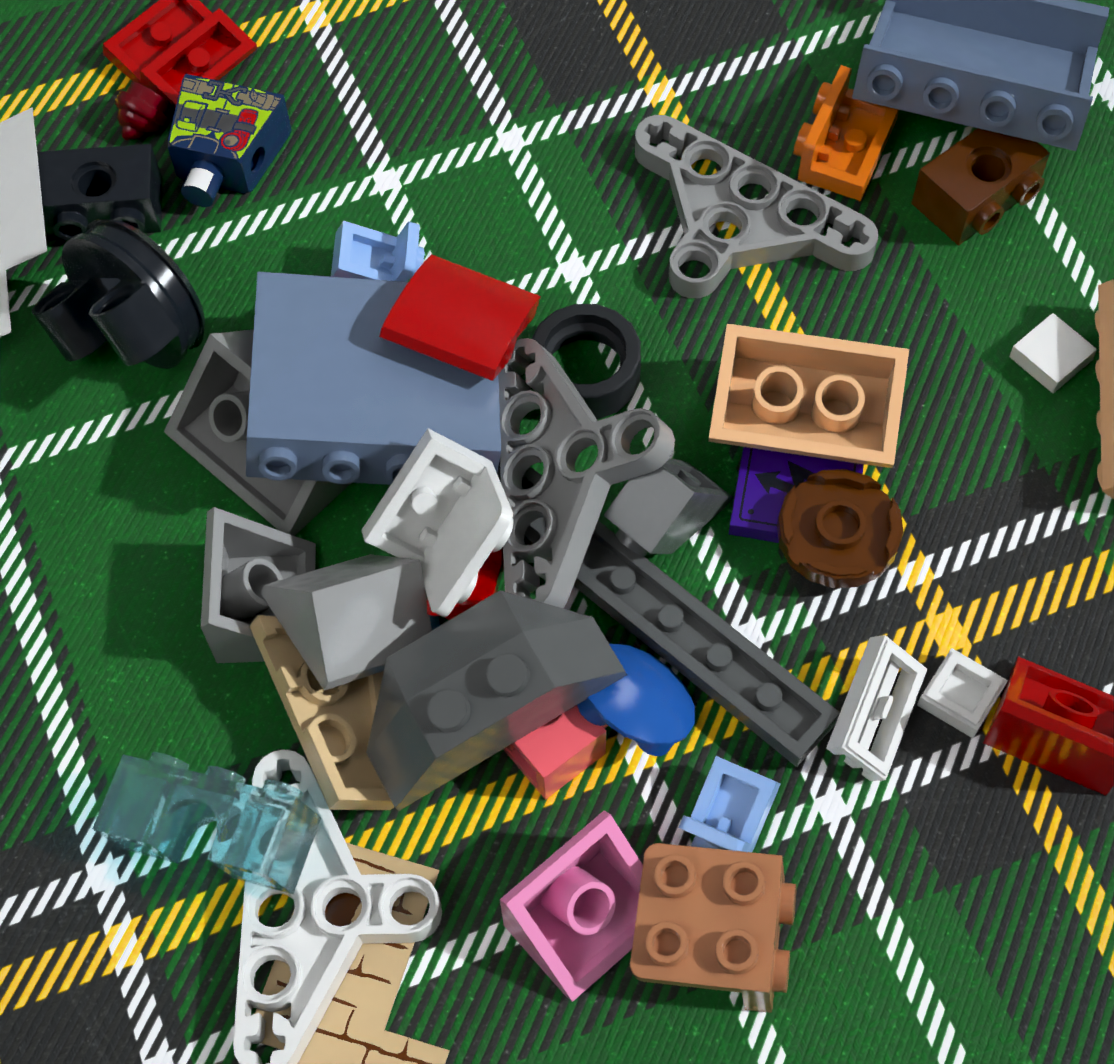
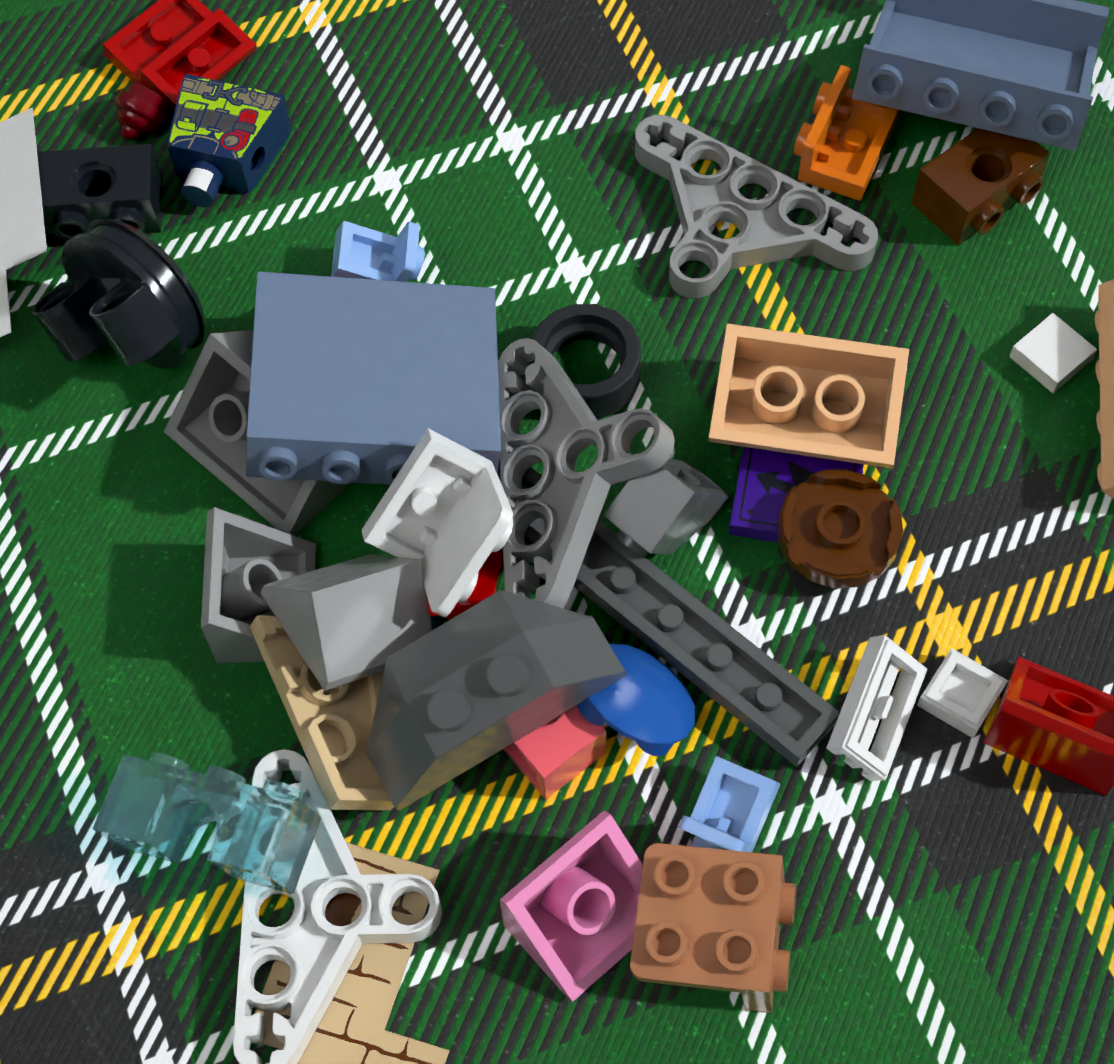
(460, 317): red slope -> none

